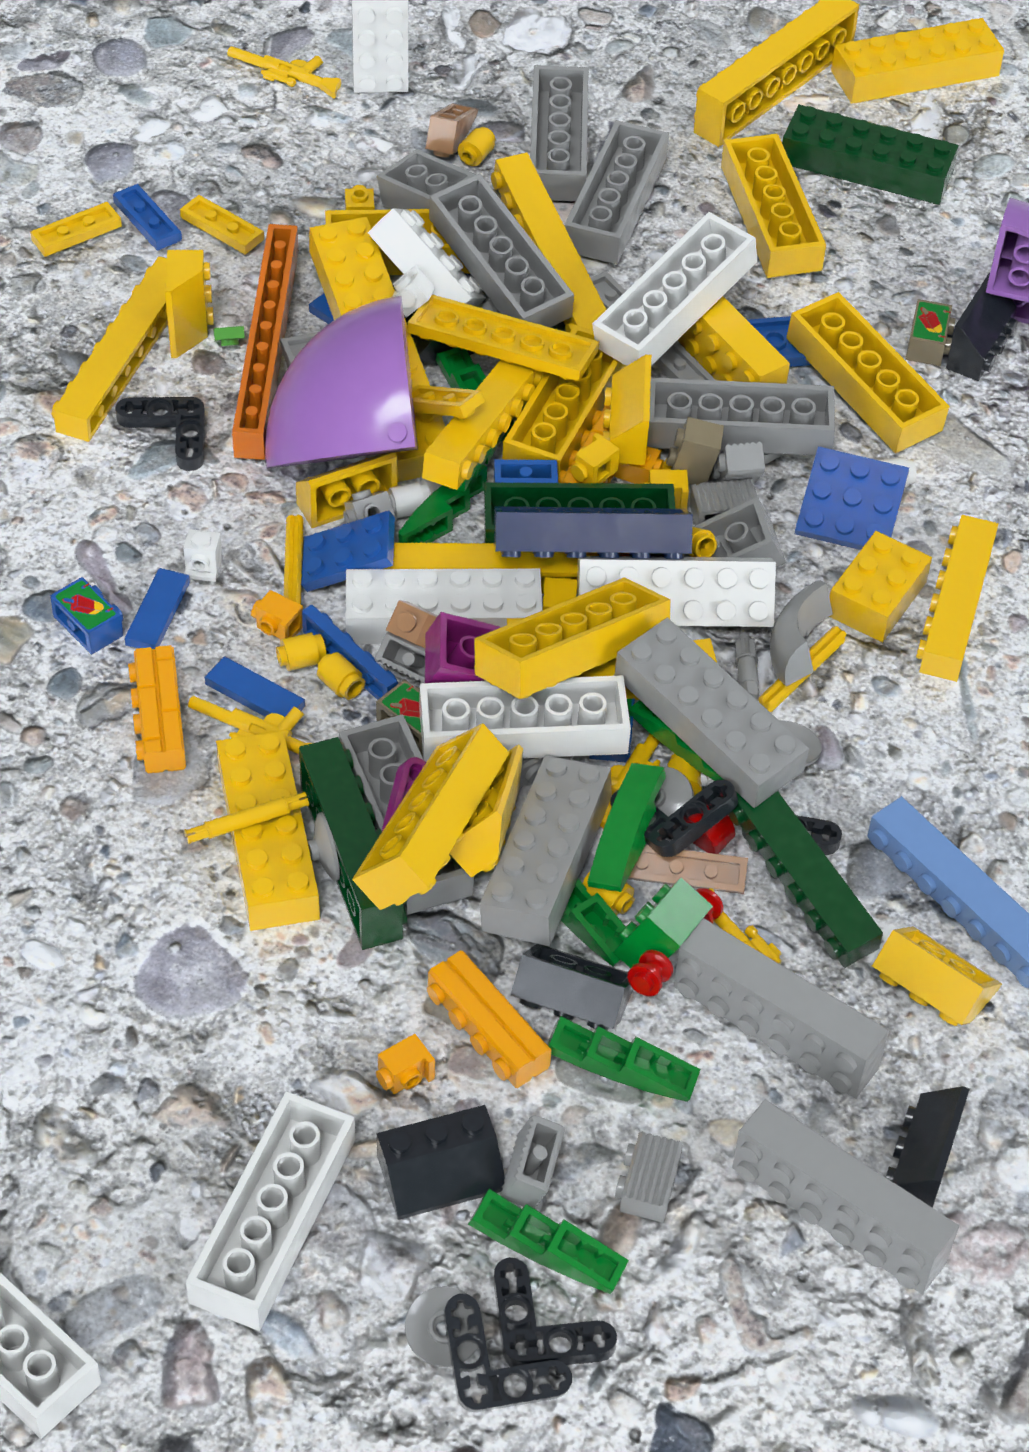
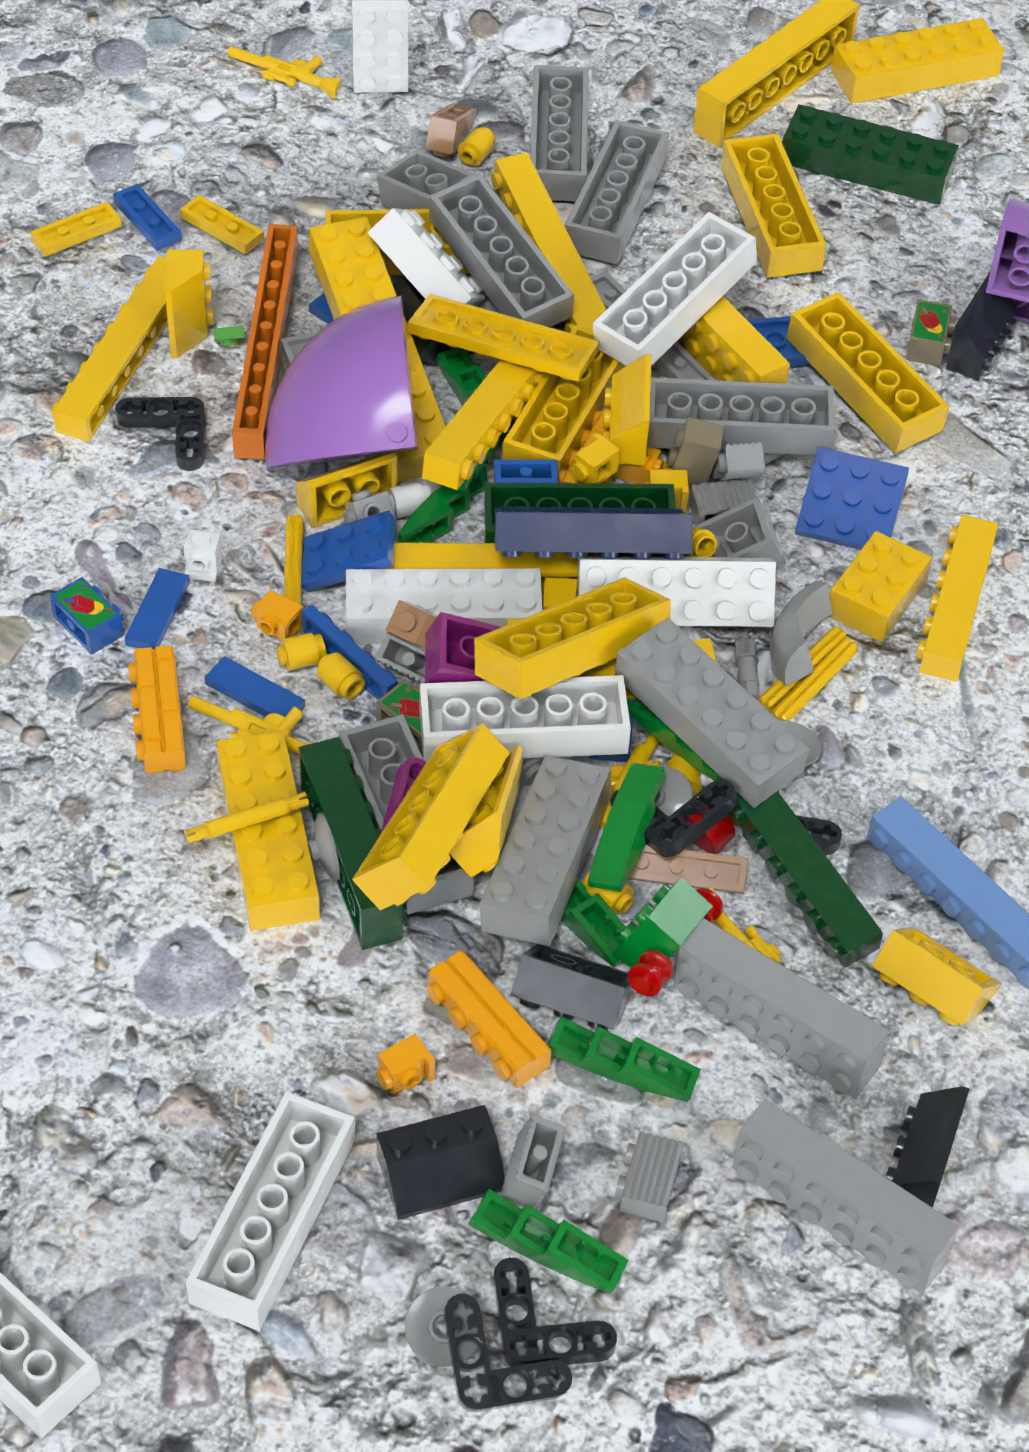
(359, 198): yellow brick -> none
(414, 289): white brick -> none
(446, 401): yellow plate -> none
(815, 681): none -> yellow axle

